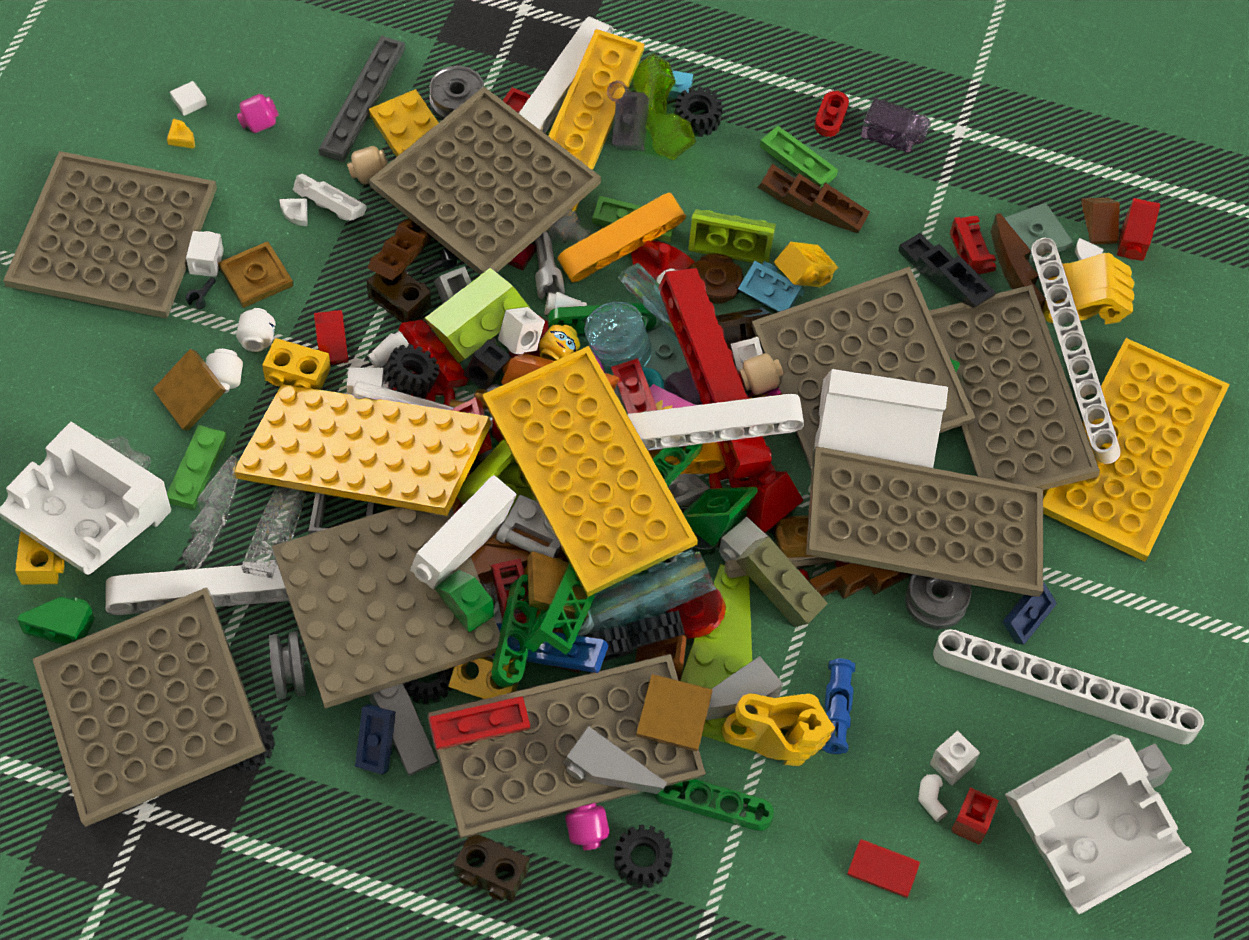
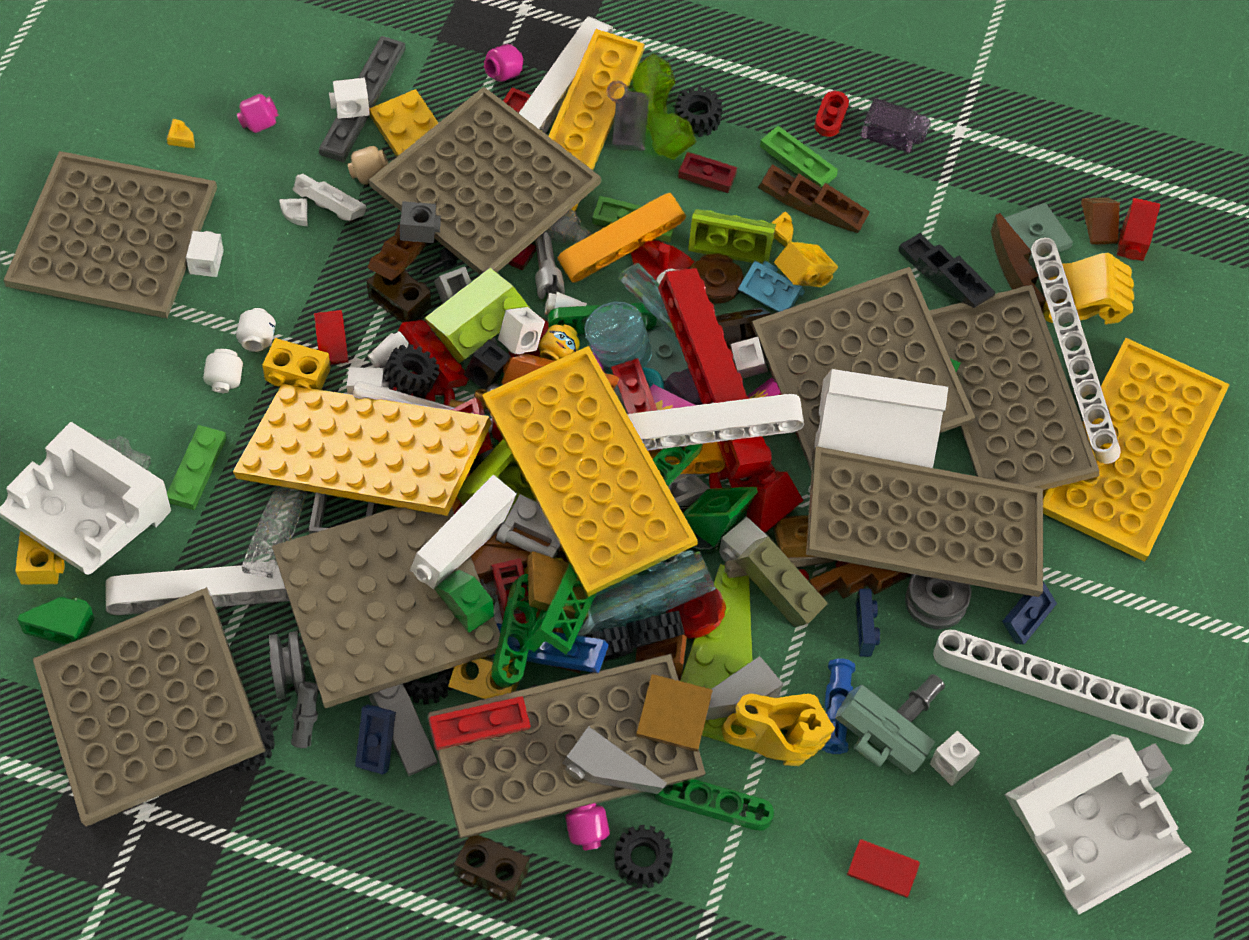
(188, 98): white tile -> none
(189, 389): pearl gold tile -> none
(200, 294): black hand -> none
(214, 509): clear slope -> none
(255, 274): pearl gold tile -> none
(305, 715): none -> dark grey pin
(350, 98): none -> white brick
(419, 212): none -> dark grey brick
(451, 88): flat silver wheel -> none
(503, 63): none -> dark pink head
(683, 82): medium azure plate -> none
(707, 172): none -> dark red plate
(761, 373): tan head -> none
(784, 229): none -> yellow tile
(865, 613): none -> dark blue plate
(885, 728): none -> sand green piece
(921, 698): none -> dark grey axle
(929, 794): white arm -> none
(971, 244): red hinge -> none
(975, 816): red slope -> none
(1085, 249): white tile -> none

